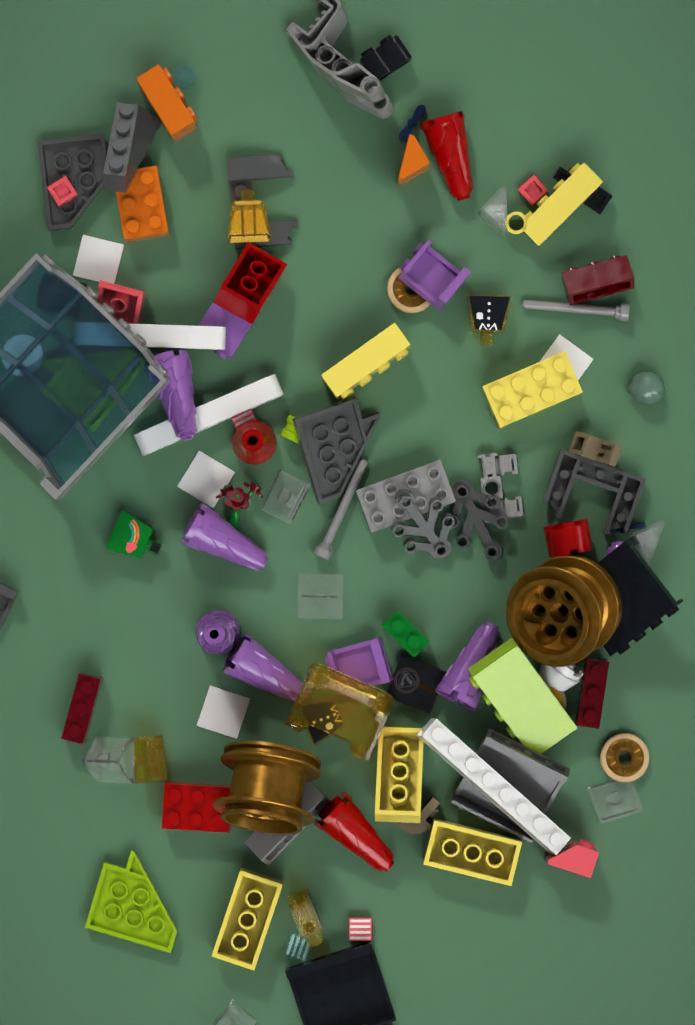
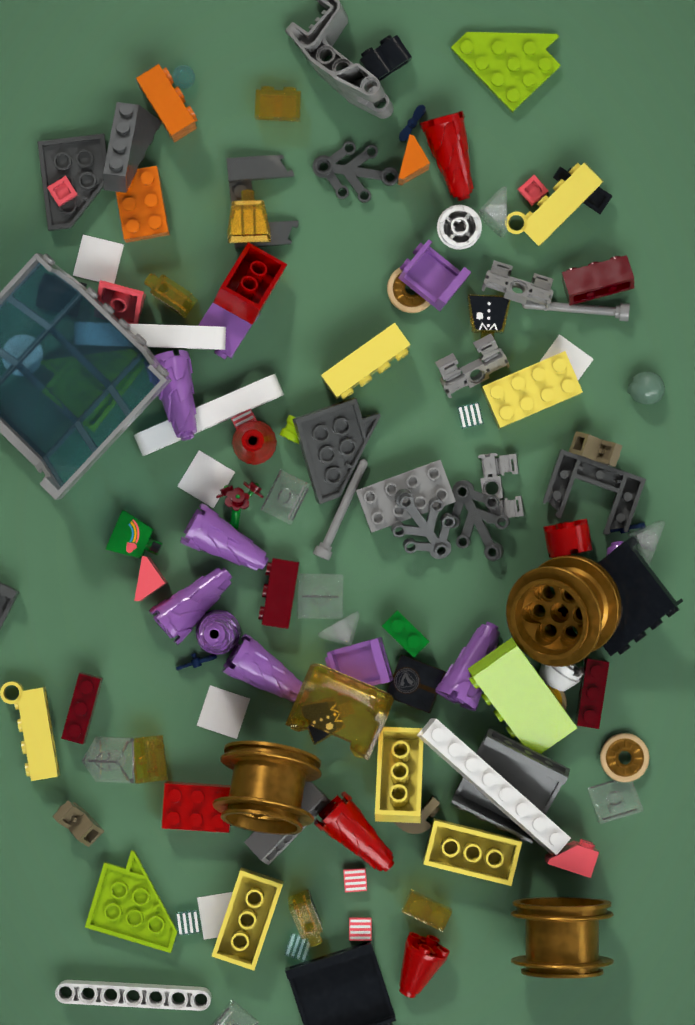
(37, 731): none -> light yellow hinge
(78, 822): none -> dark tan brick
(124, 1001): none -> white beam
(149, 579): none -> coral slope
(176, 297): none -> clear yellow torso
(188, 606): none -> medium lavender cone
(188, 922): none -> tile
(196, 661): none -> dark blue piece
(212, 913): none -> white sticker
(278, 104): none -> clear yellow brick
(279, 593): none -> dark red brick
(342, 631): none -> clear slope
(352, 171): none -> dark grey plant
(355, 879): none -> tile
(420, 962): none -> red cone
(426, 910): none -> clear yellow brick
(459, 227): none -> white cone
(470, 415): none -> tile
(491, 362): none -> light grey piece
(498, 279): none -> light grey piece
(508, 62): none -> lime wing
(562, 936): none -> pearl gold wheel

